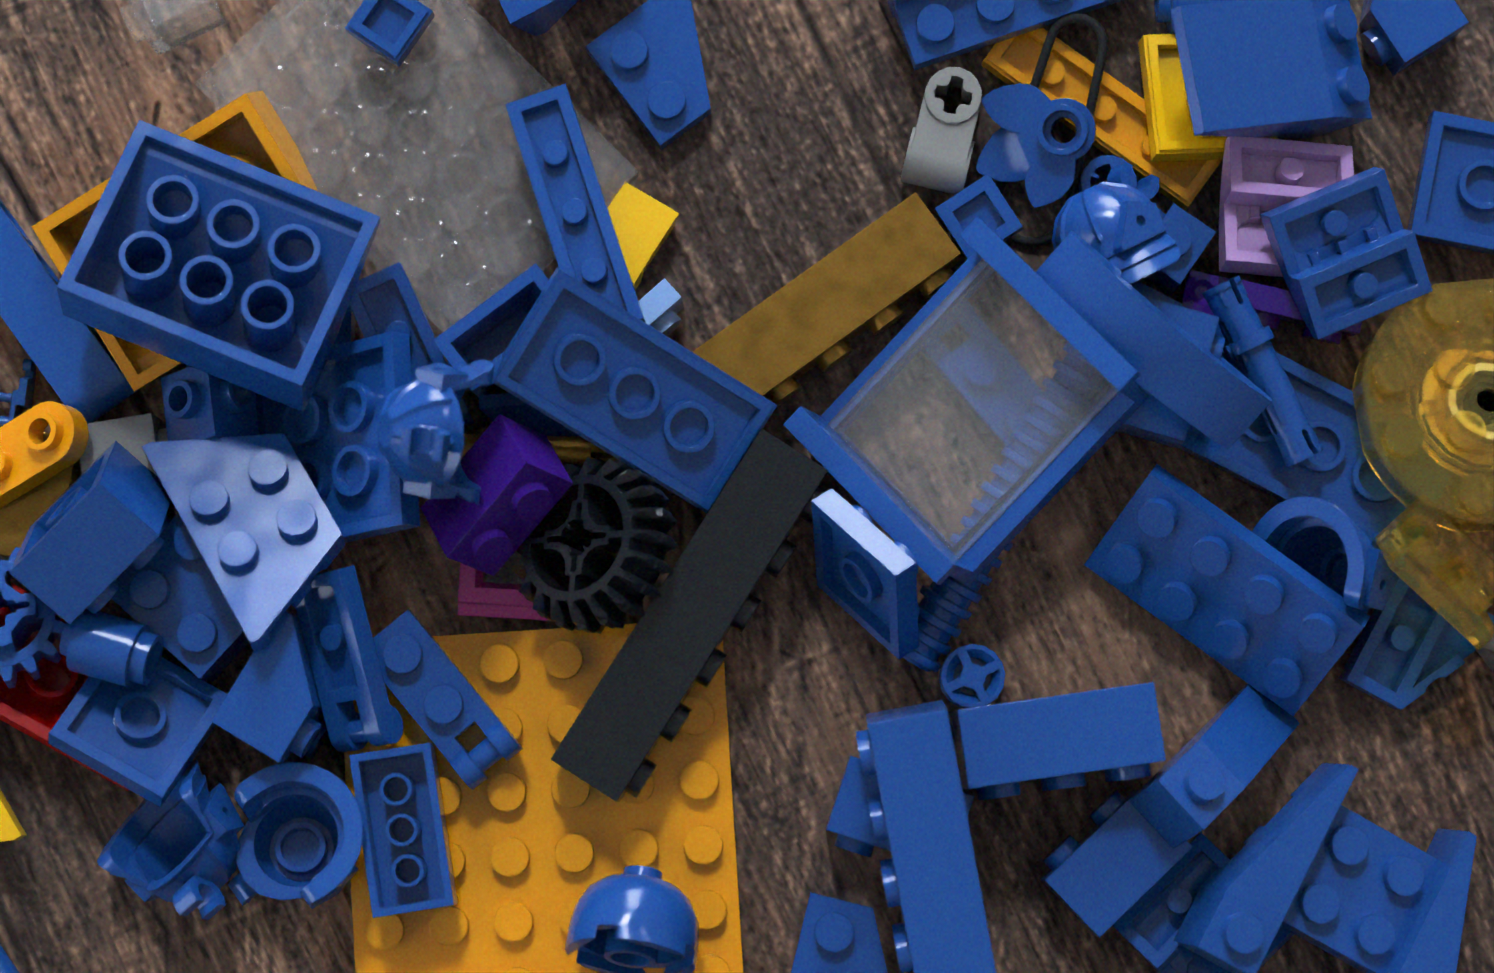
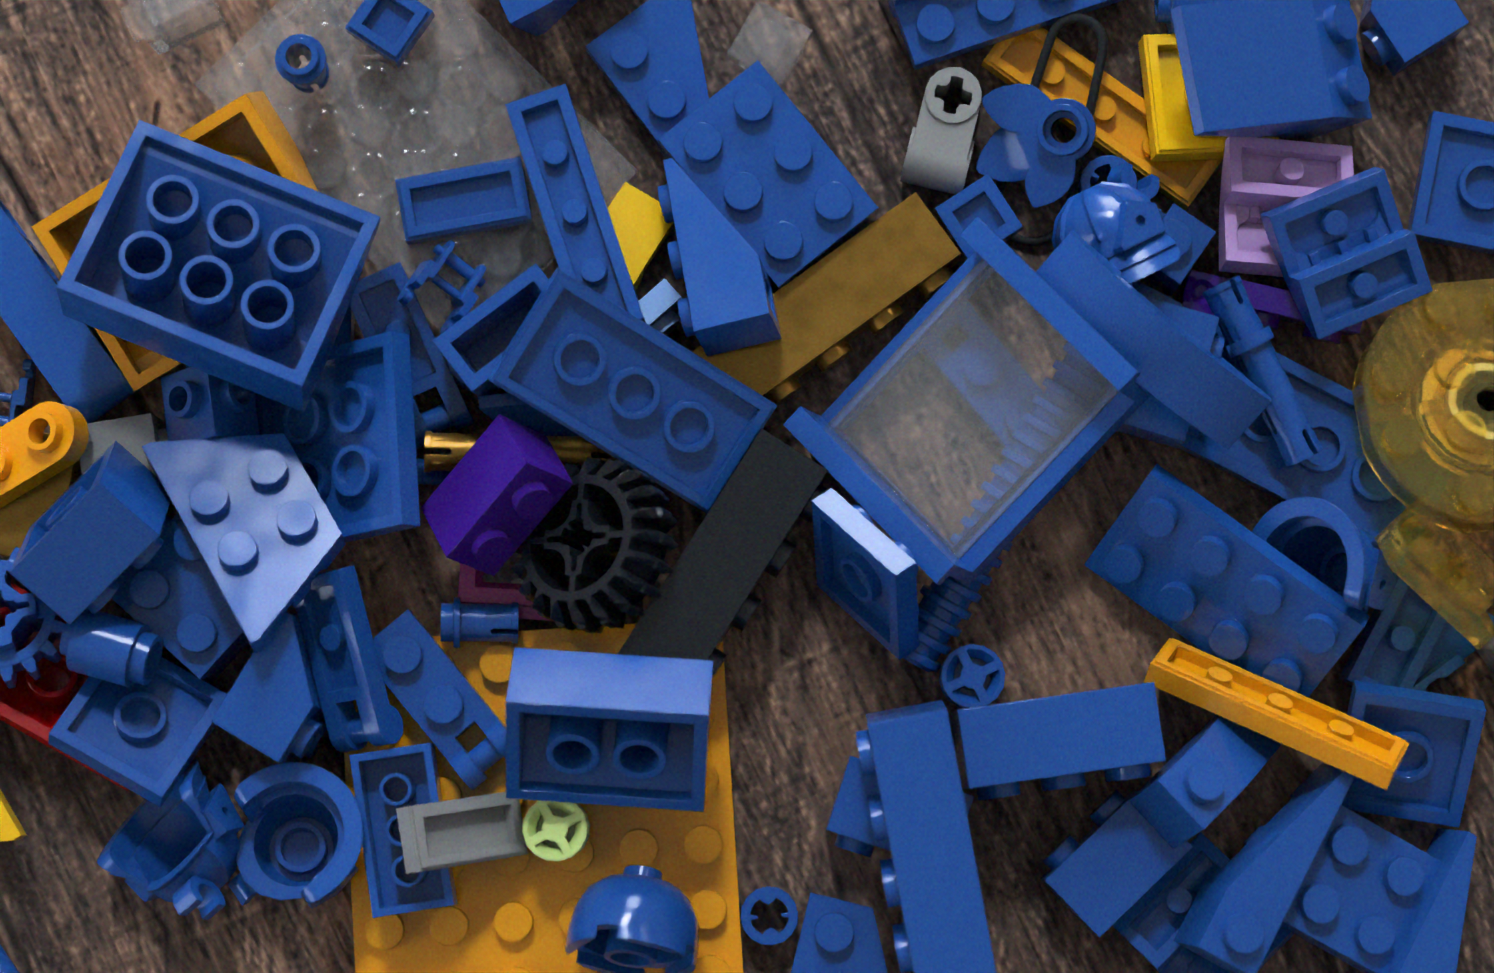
(288, 62): none -> blue pin
(425, 430): blue helmet -> none
(428, 271): none -> blue piece
(460, 832): none -> light grey tile
(464, 200): none -> blue tile
(479, 622): none -> blue pin
(542, 825): none -> yellowish green wheel
(608, 729): none -> blue slope
(724, 278): none -> blue slope
(770, 174): none -> blue brick
(770, 935): none -> blue bush
(771, 40): none -> clear plate
(1277, 712): none -> light orange tile
(1440, 754): none -> blue plate

